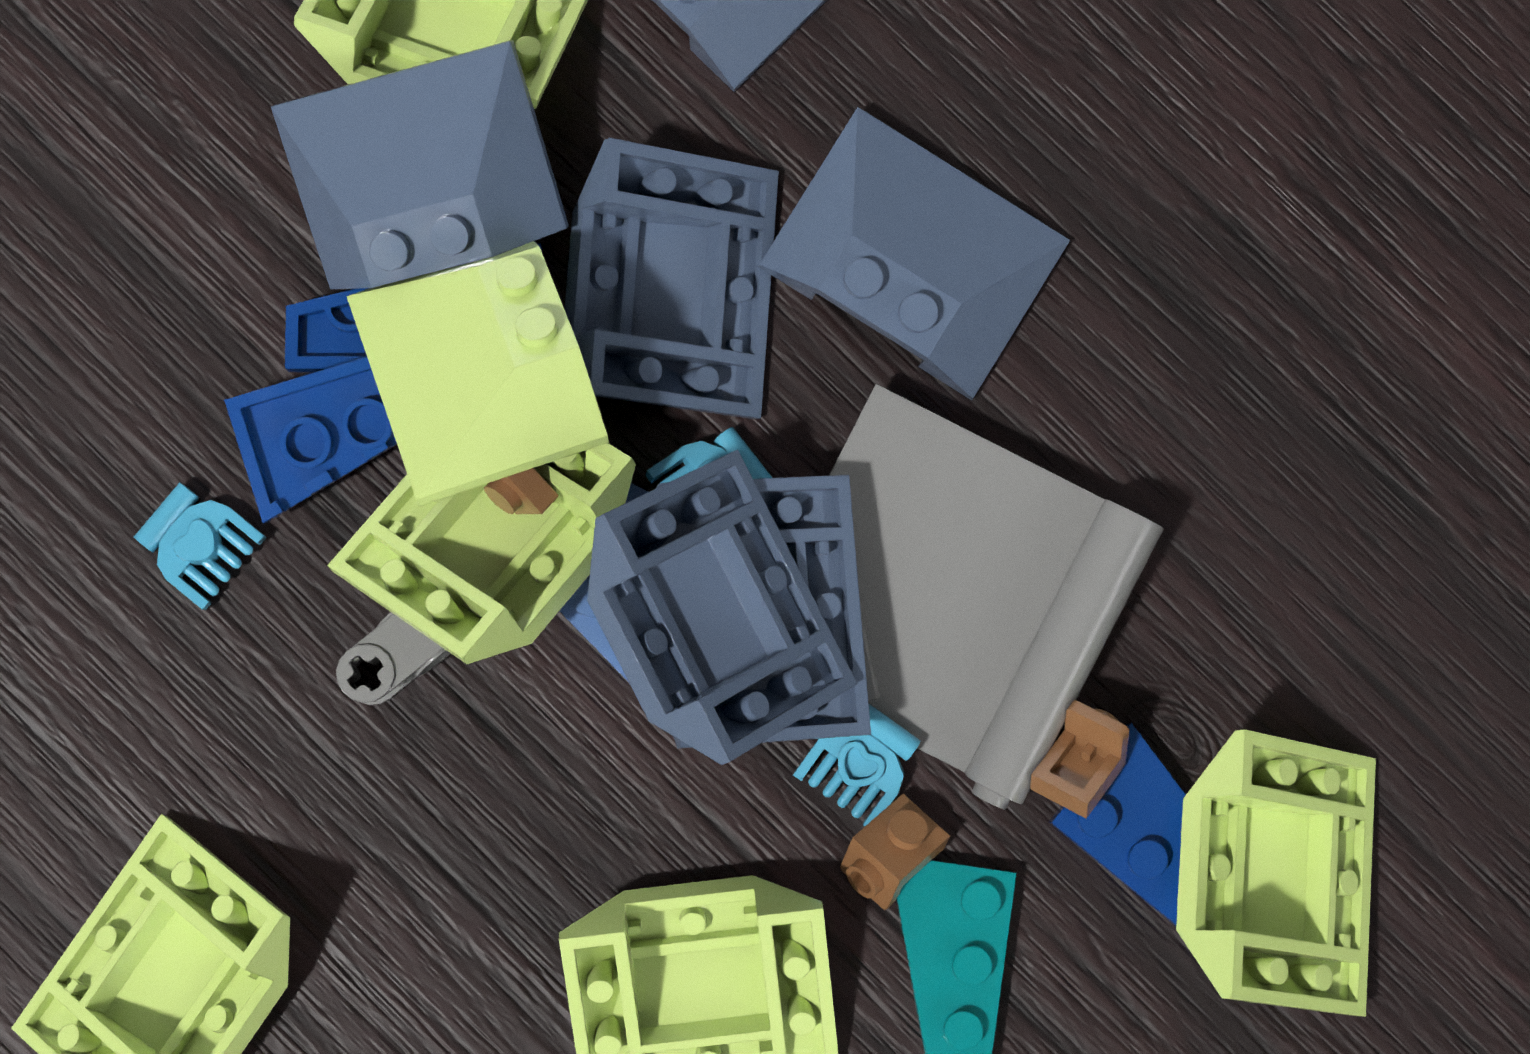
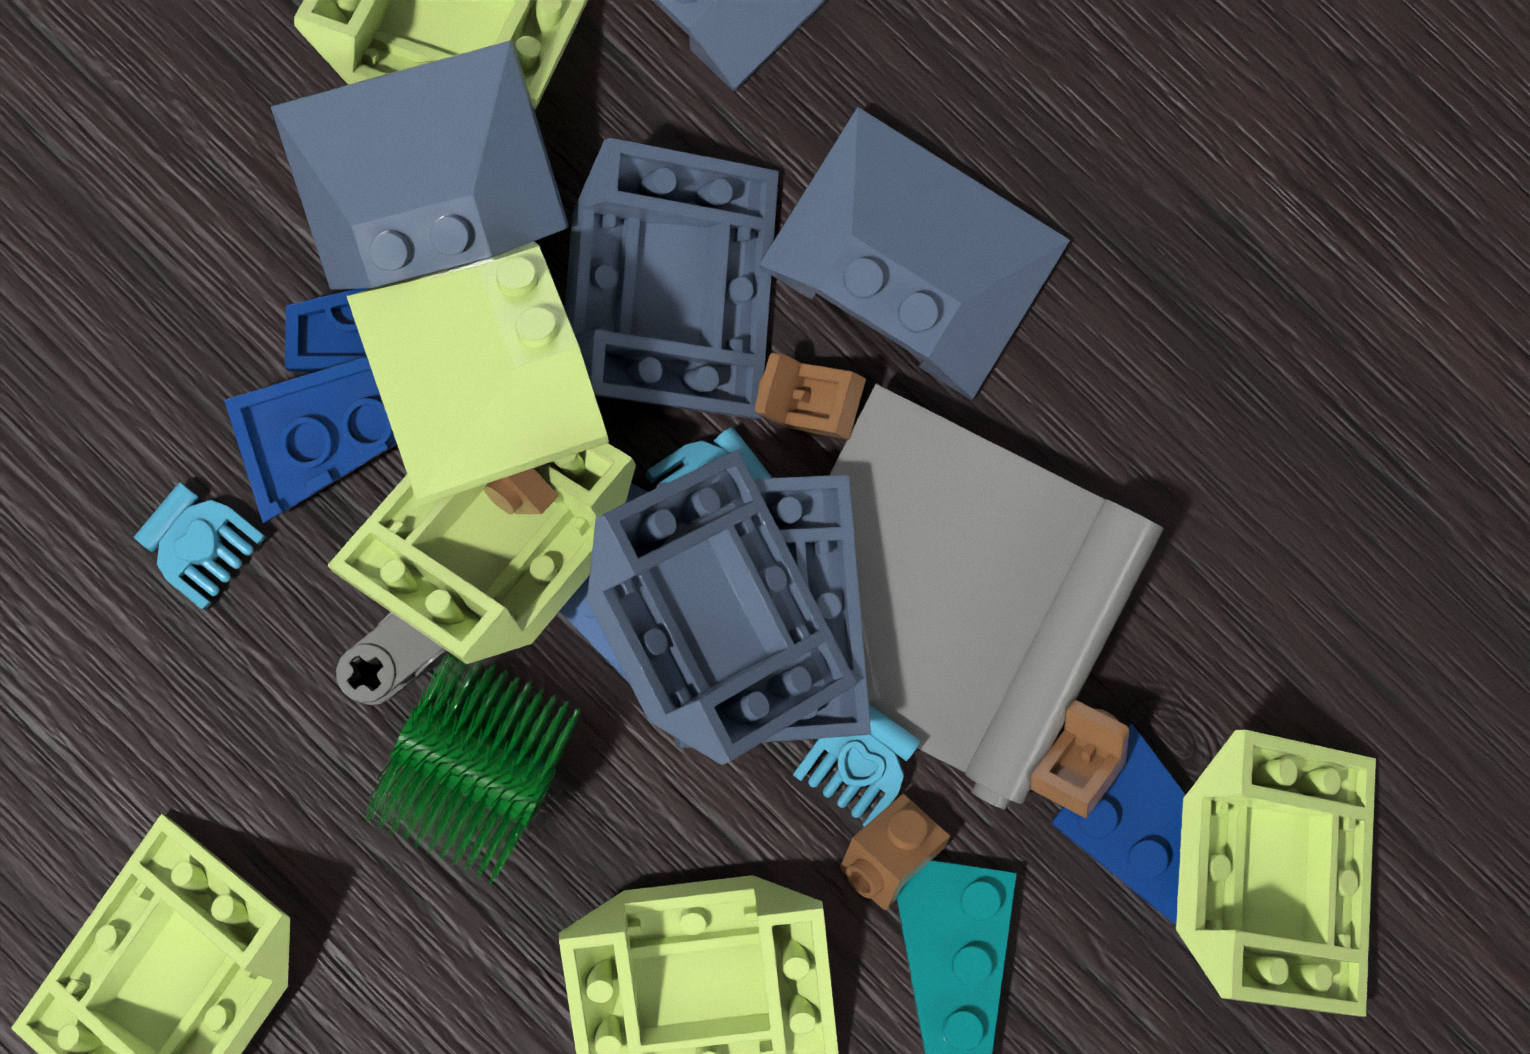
(472, 764): none -> green piece
(809, 396): none -> medium nougat bracket

